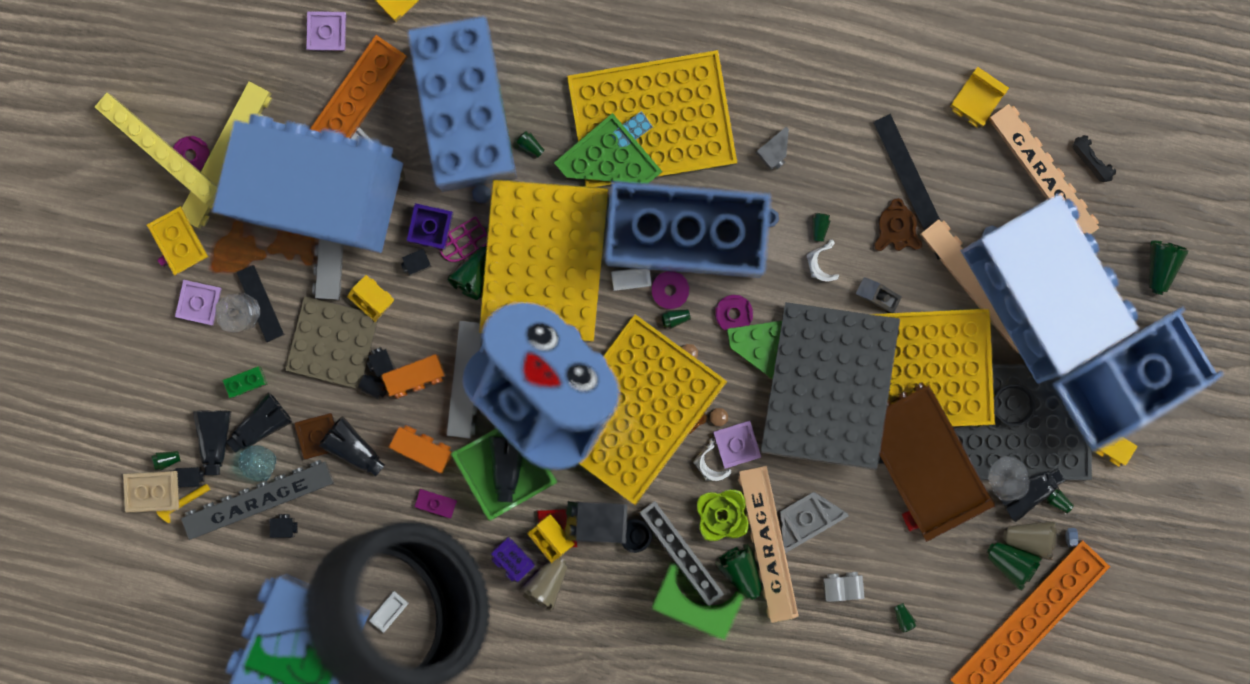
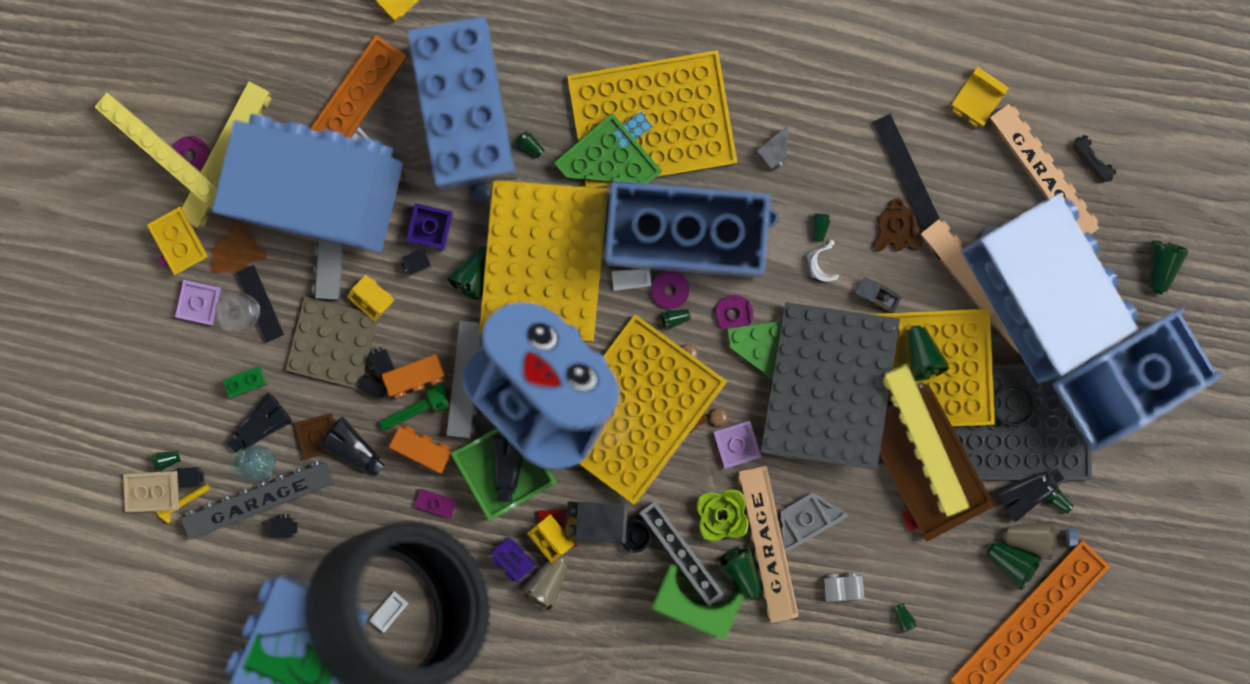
(212, 437): black piece -> none
(291, 244): clear orange tile -> none
(326, 31): lavender plate -> none
(435, 399): none -> green piece
(467, 232): dark pink window -> none
(707, 473): white helmet -> none
(925, 355): none -> dark green cone
(926, 439): none -> light yellow brick
(1005, 469): clear brick -> none
(1119, 451): yellow brick -> none

